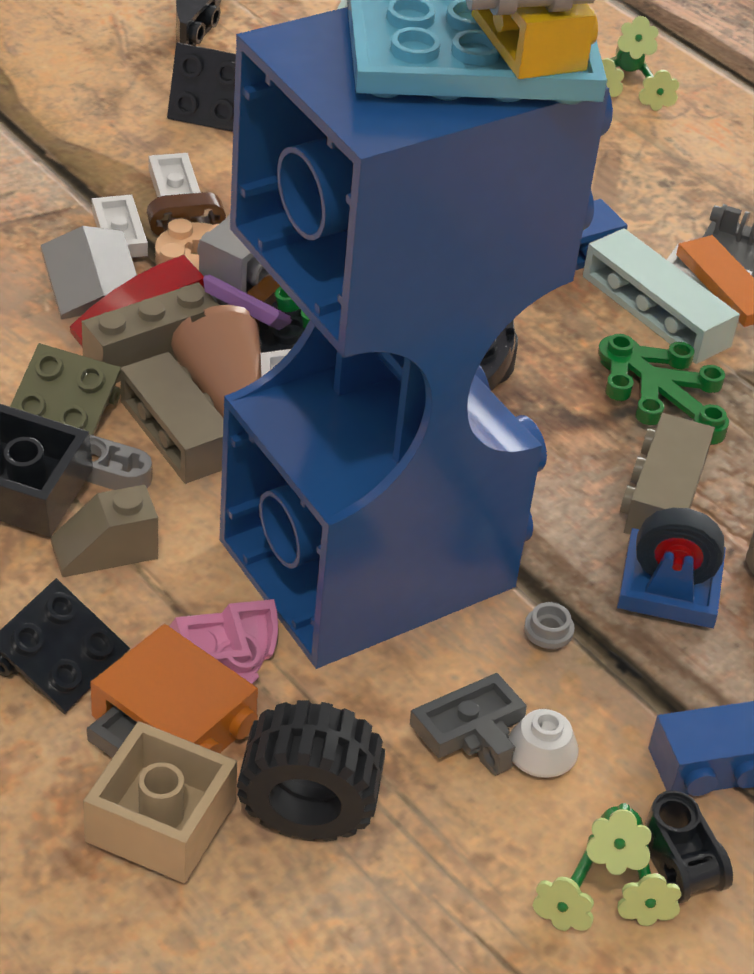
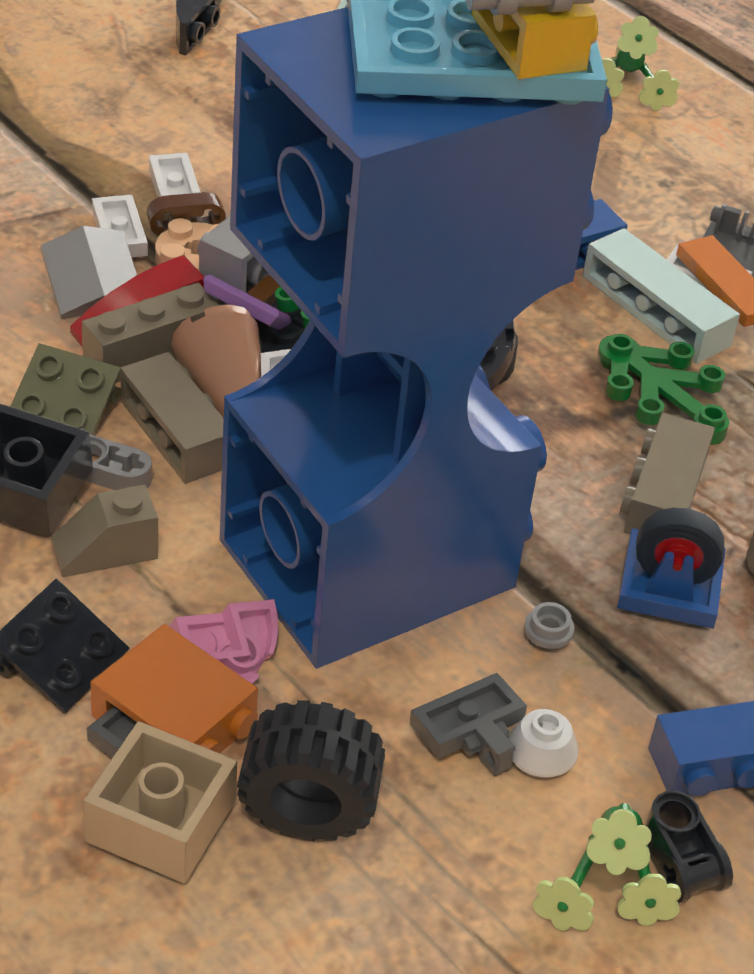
(203, 87): black hinge -> none

